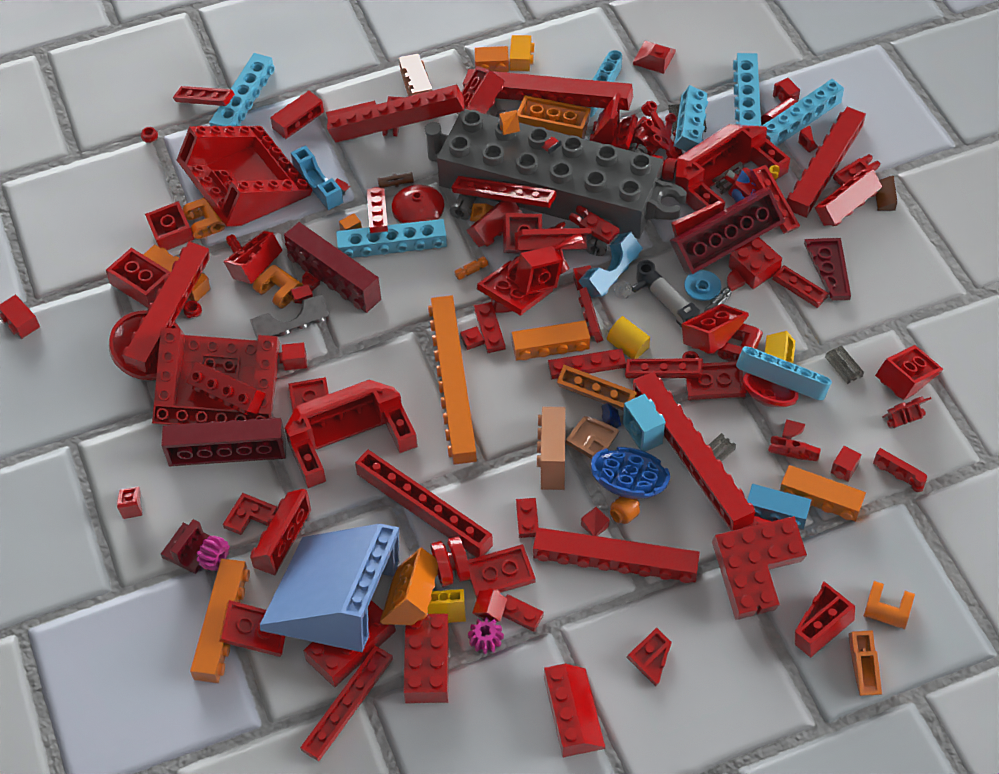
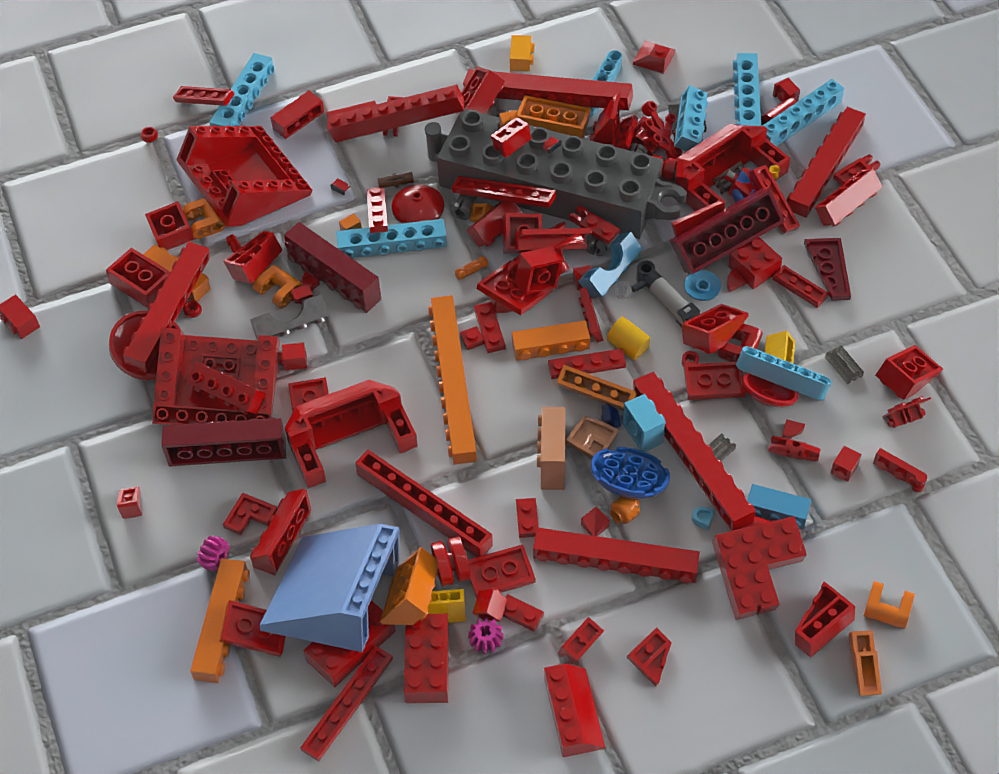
(184, 546): dark red bracket -> none
(326, 190): dark azure arch -> none
(414, 75): wedge -> none
(492, 58): orange brick -> none
(511, 137): none -> red hinge
(581, 640): none -> red hinge
(665, 367): red tile -> none
(703, 517): none -> medium azure tile
(720, 298): dark grey axle -> none
(806, 139): red slope -> none
(824, 492): orange brick -> none
(886, 196): reddish brown slope -> none

